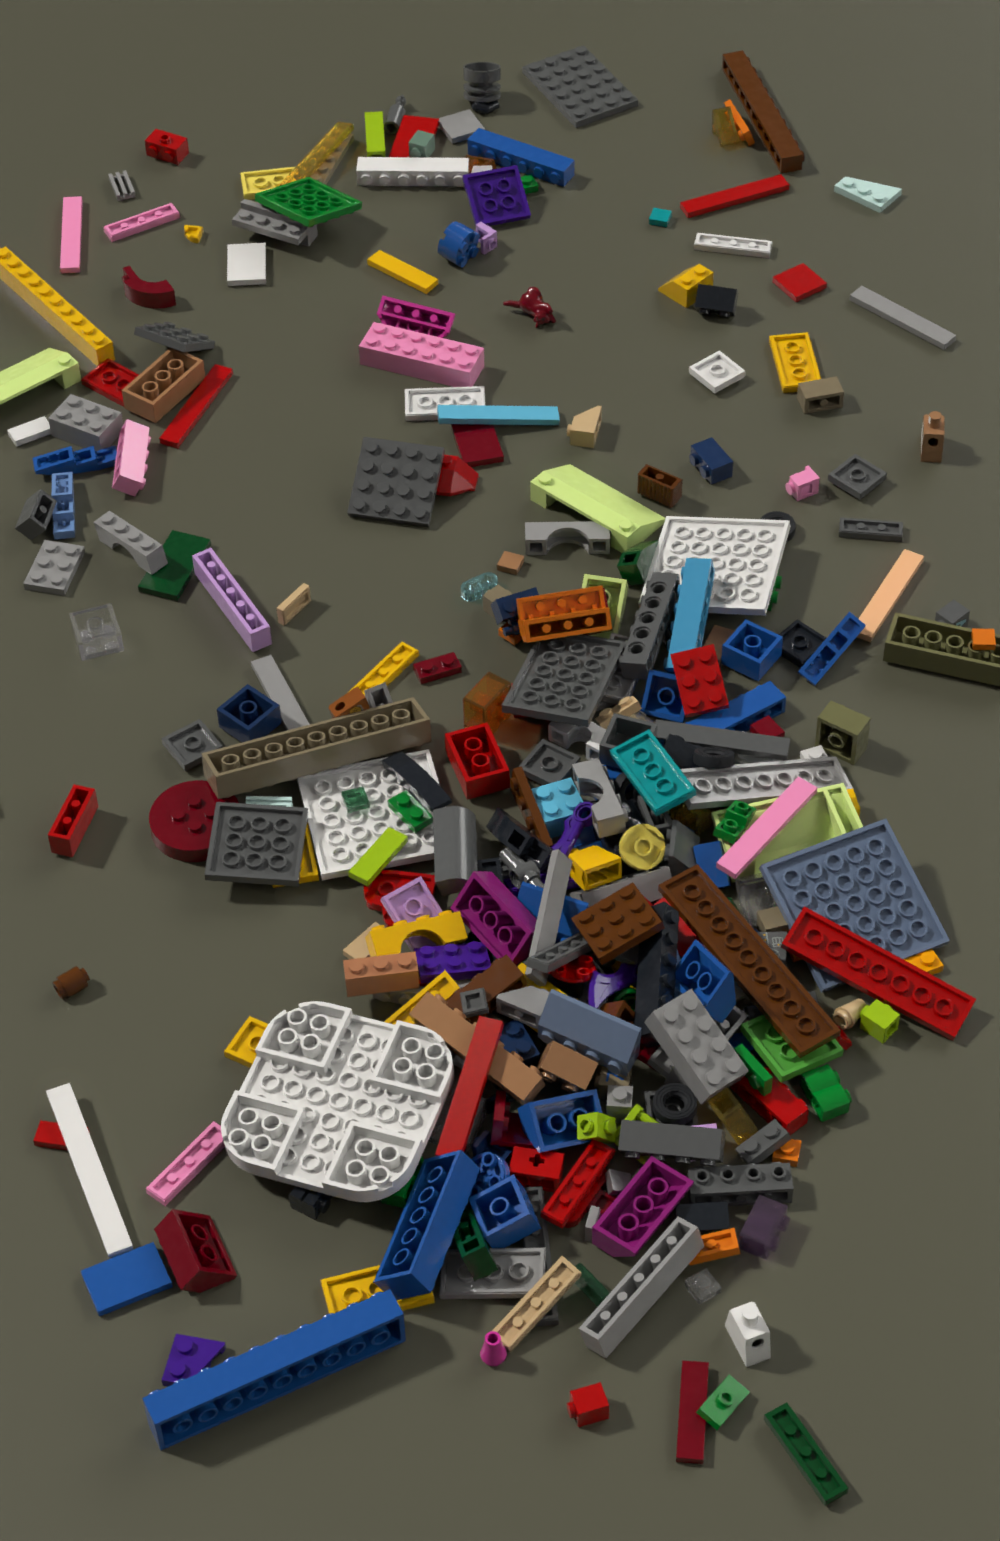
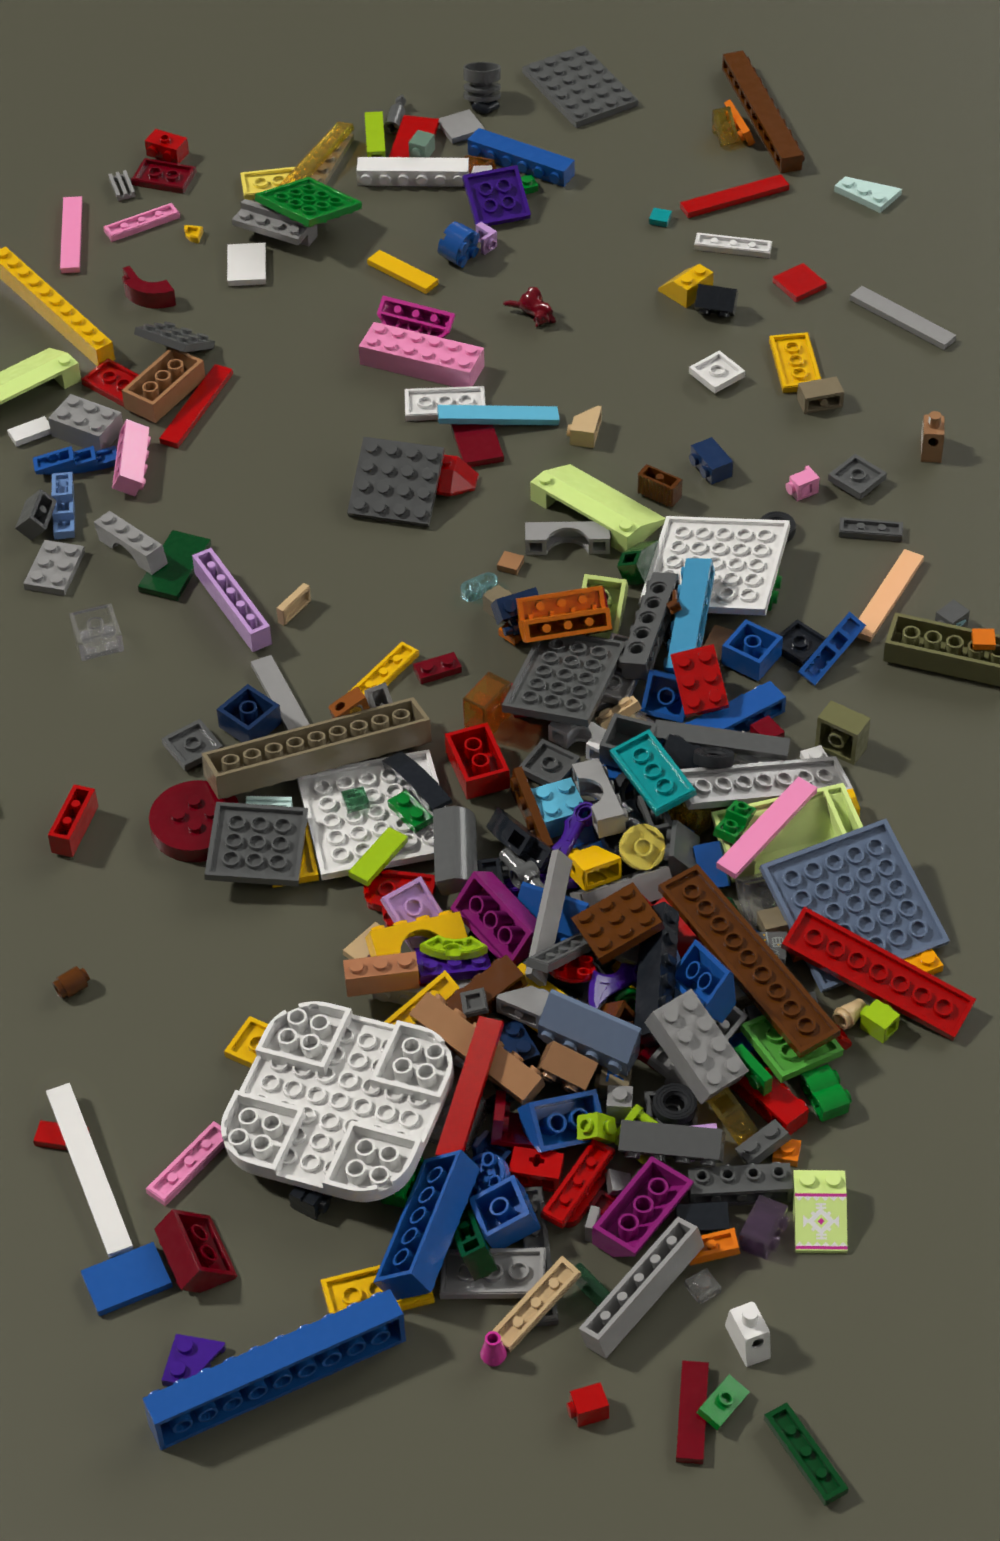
(163, 175): none -> dark red tile
(453, 948): none -> lime tile
(674, 605): none -> reddish brown hand
(820, 1211): none -> yellowish green slope

